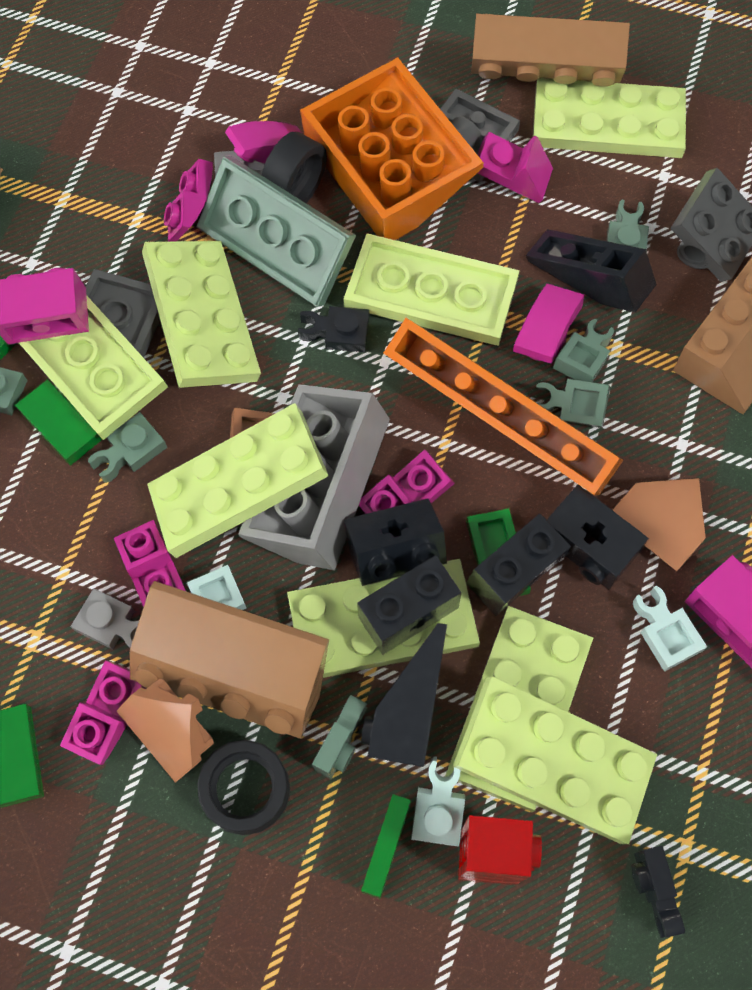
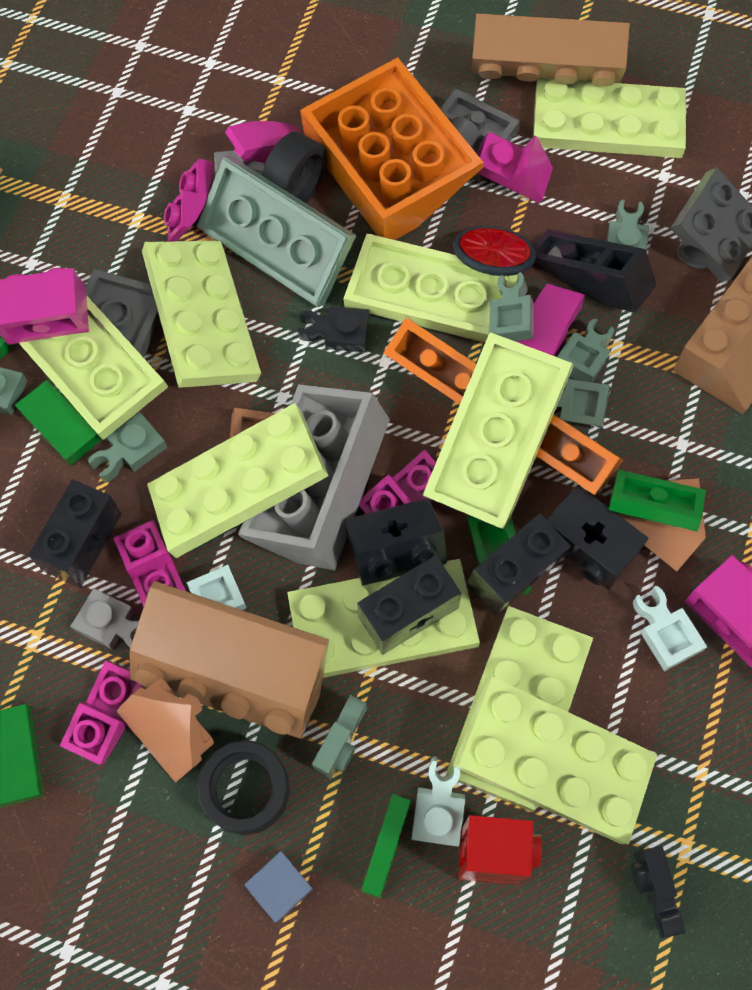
(75, 533): none -> black brick
(278, 887): none -> sand blue tile
(405, 714): black slope -> none
(494, 250): none -> red wheel
(498, 430): none -> yellowish green plate
(514, 313): none -> sand green plate
(657, 500): none -> green plate

